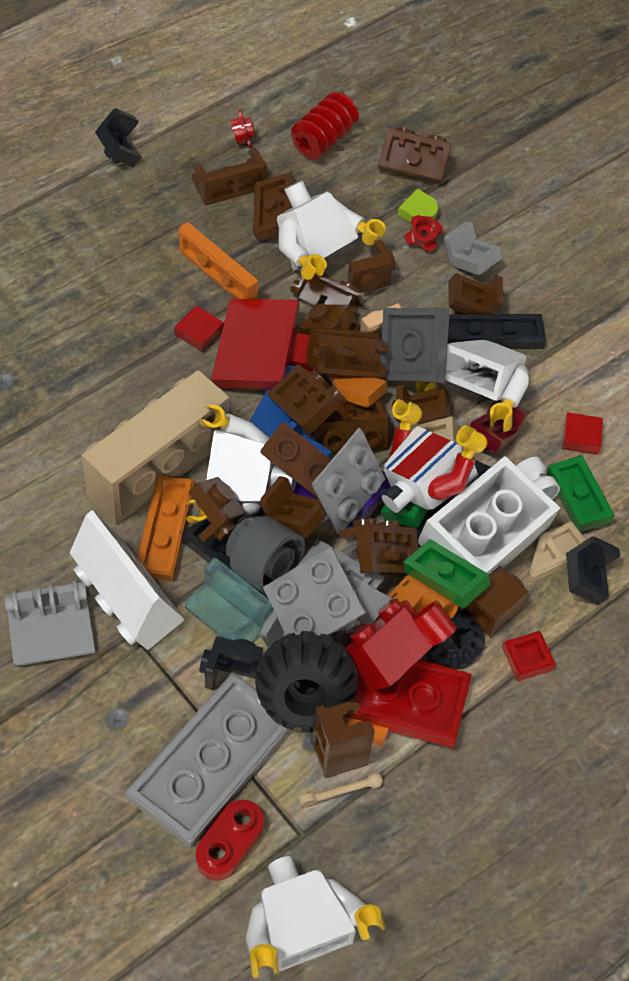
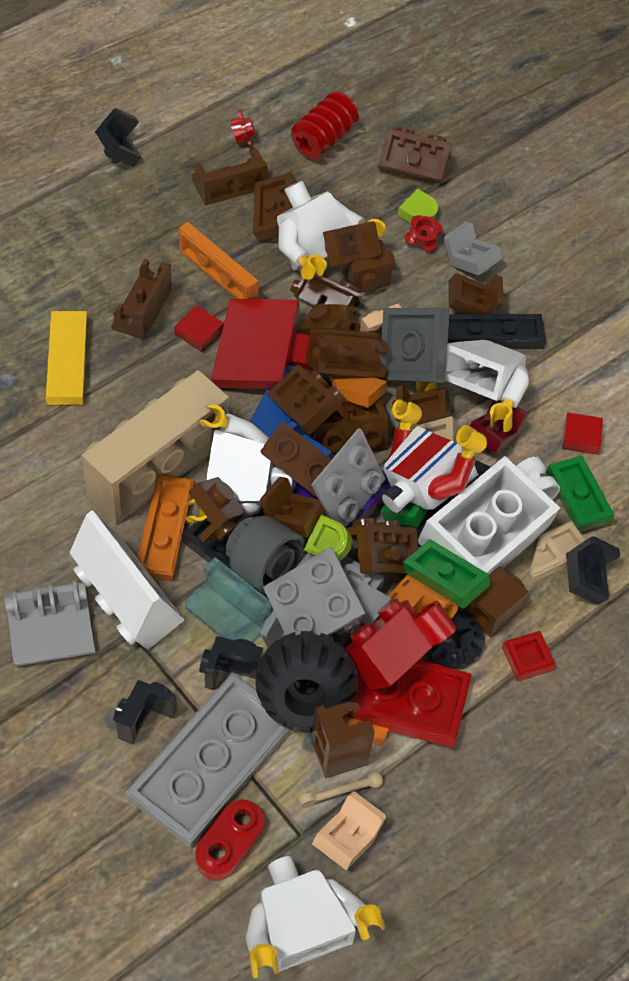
(66, 358): none -> yellow tile
(133, 712): none -> black bracket
(143, 301): none -> reddish brown hinge
(329, 534): none -> lime tile
(350, 831): none -> light nougat bracket
(352, 243): none -> reddish brown bracket

